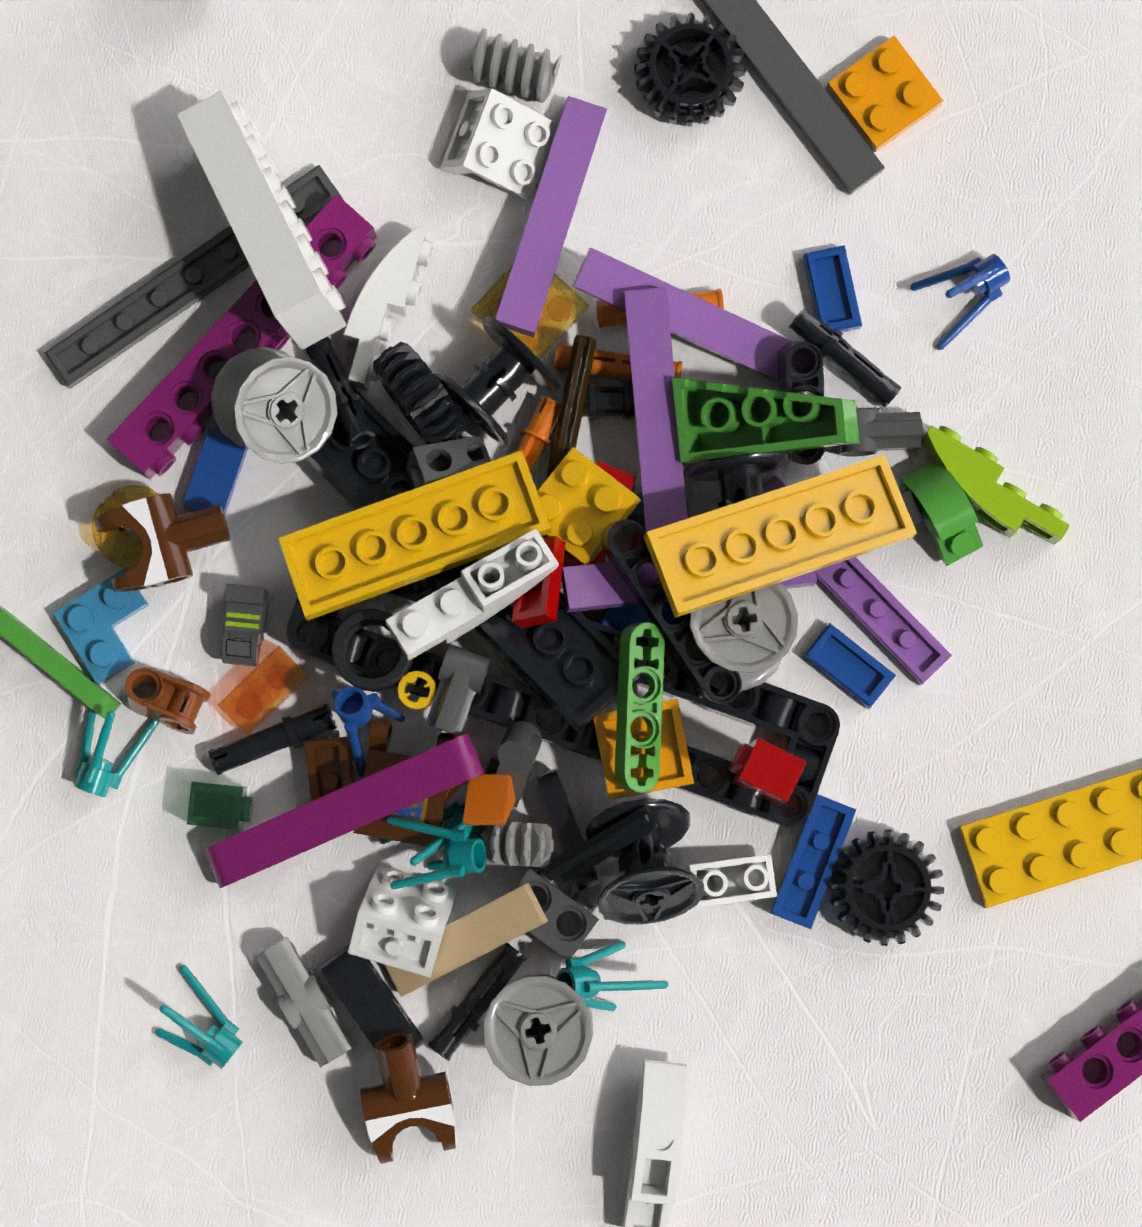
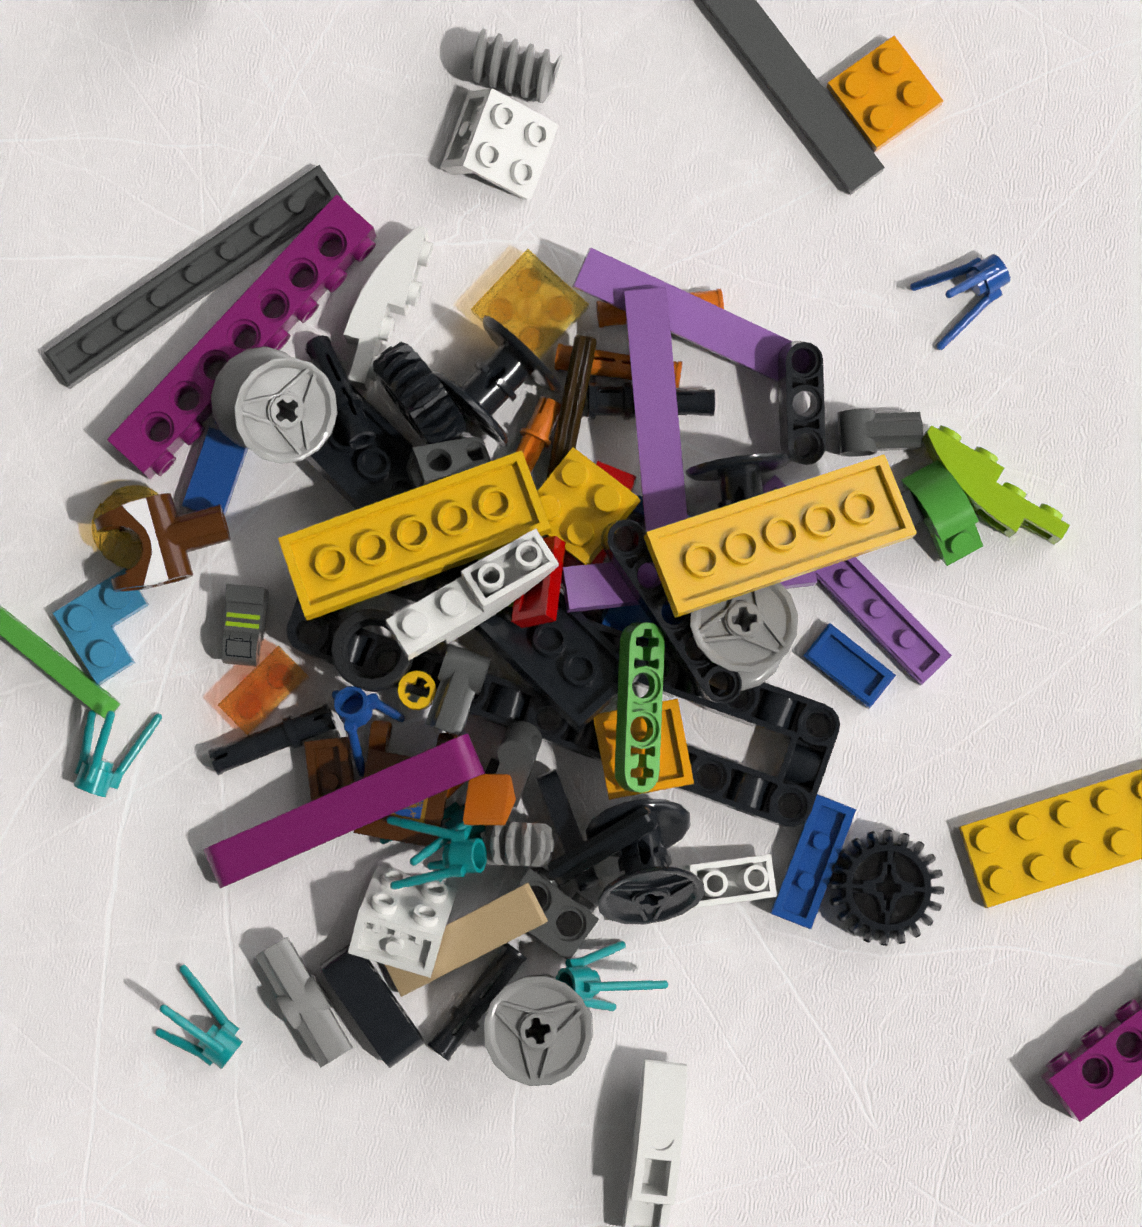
(169, 699): dark orange piece -> none
(219, 806): clear green brick -> none
(264, 219): white brick -> none
(405, 1098): reddish brown connector -> none
(550, 216): medium lavender tile -> none
(677, 58): black gear -> none
(742, 420): bright green wedge -> none
(766, 771): red brick -> none
(832, 288): blue tile -> none
(845, 357): black pin -> none

